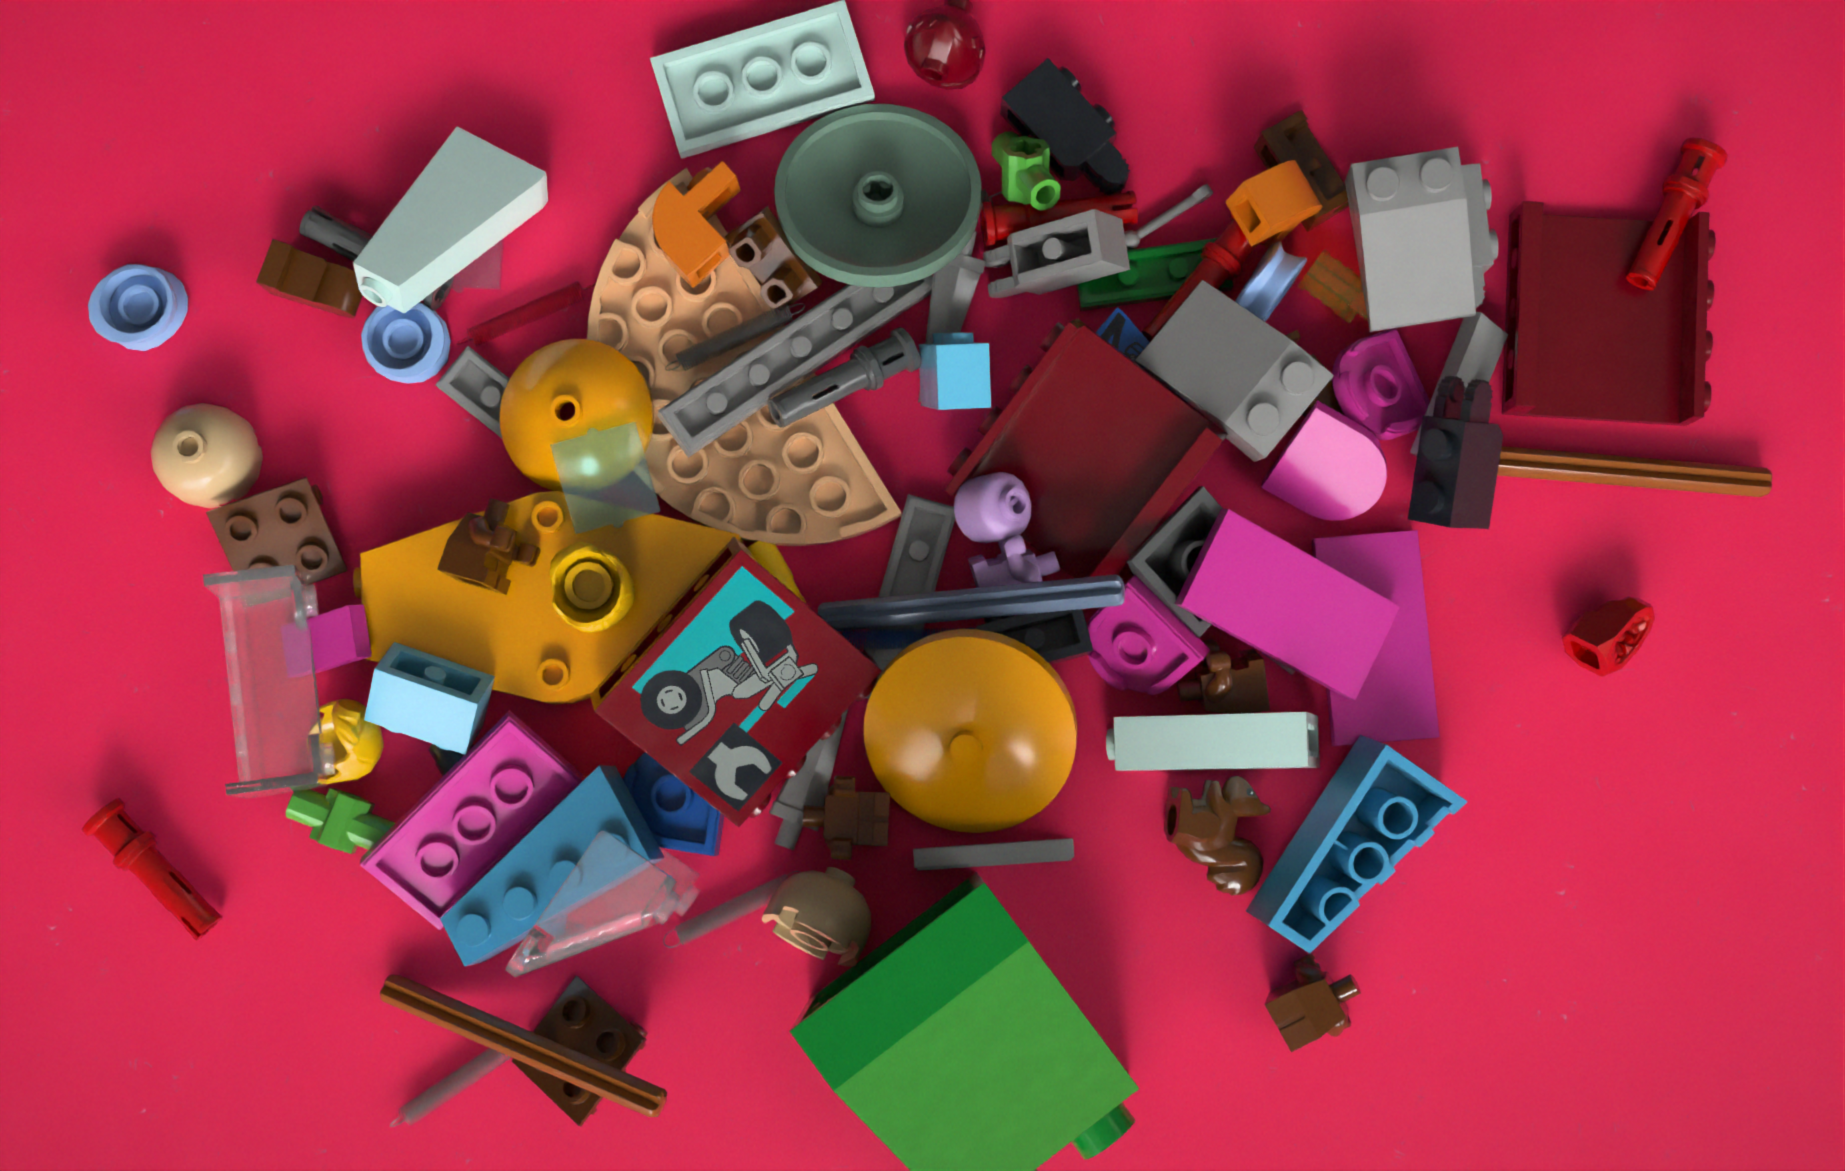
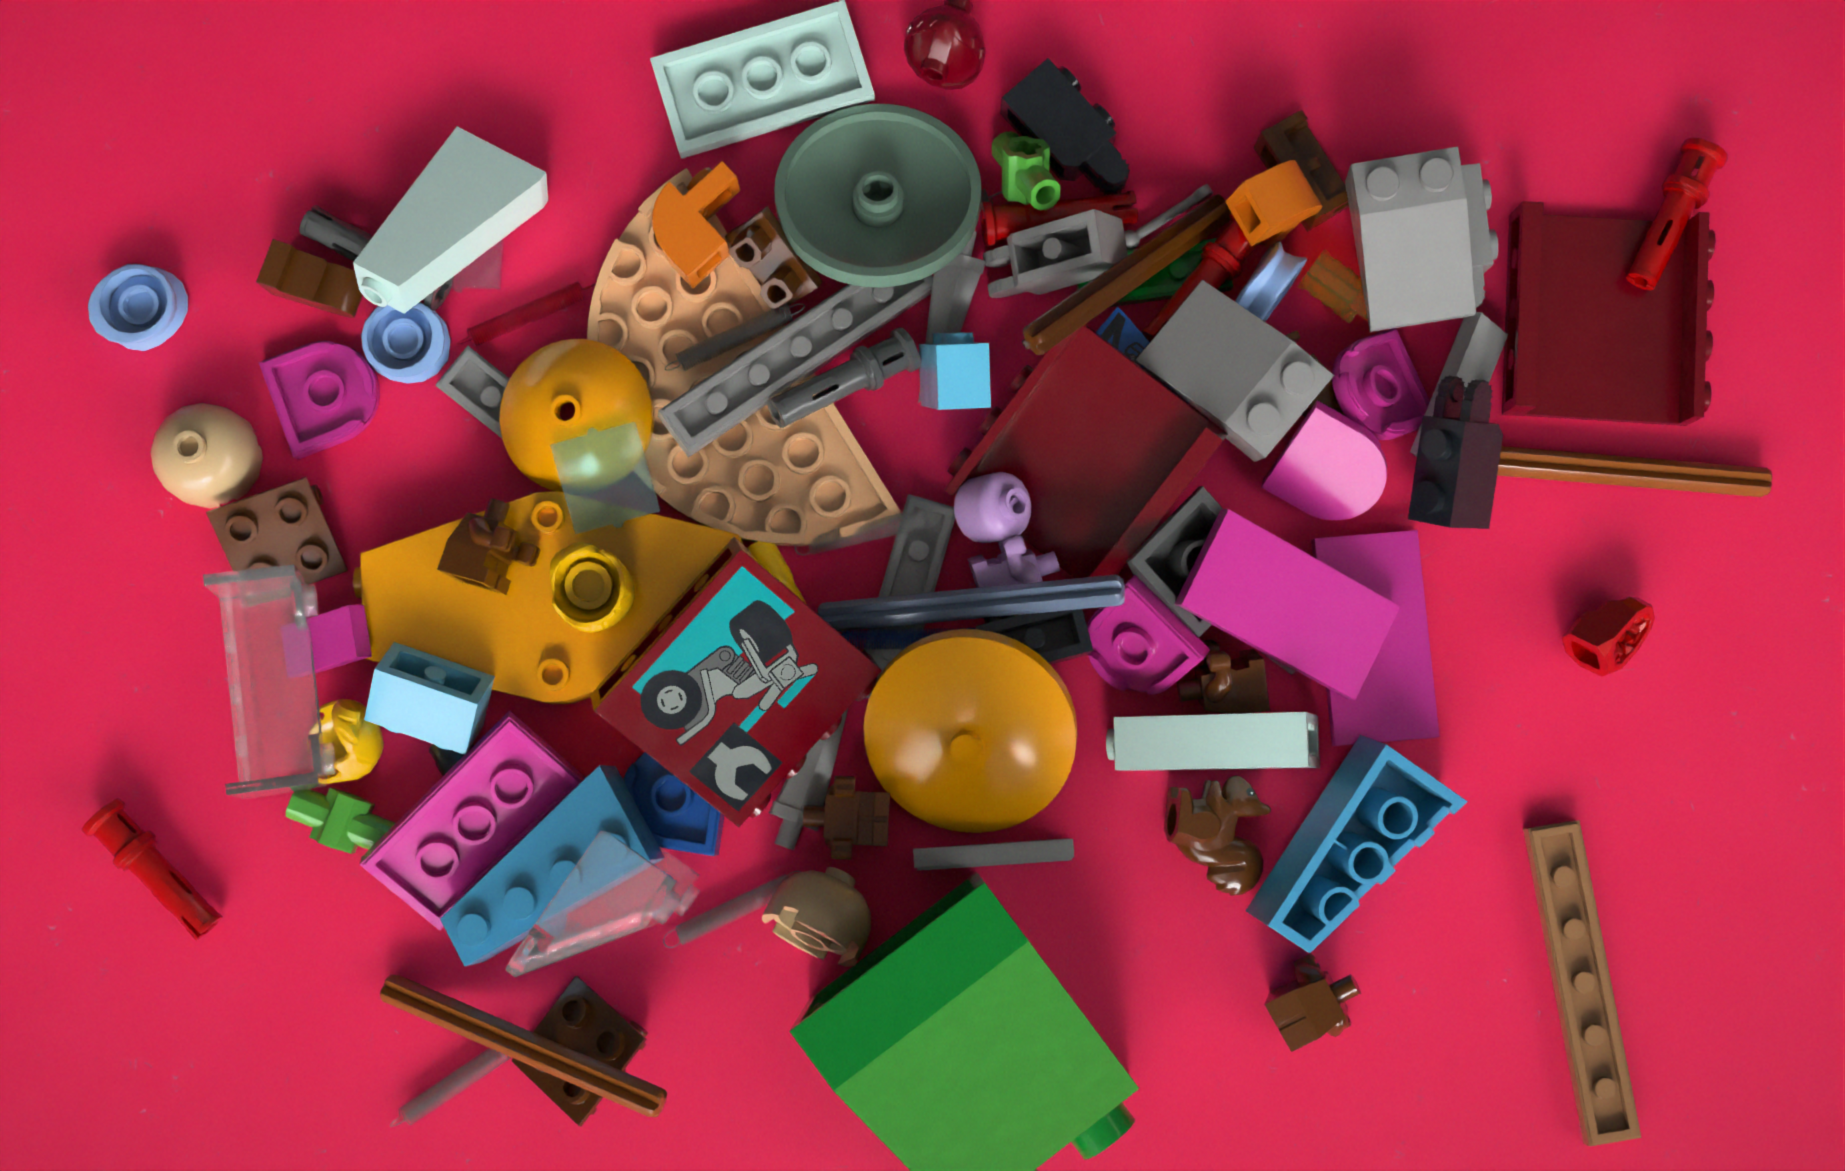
(321, 395): none -> dark pink tile
(894, 518): none -> light grey piece
(1125, 275): none -> reddish brown axle
(1582, 983): none -> medium nougat tile

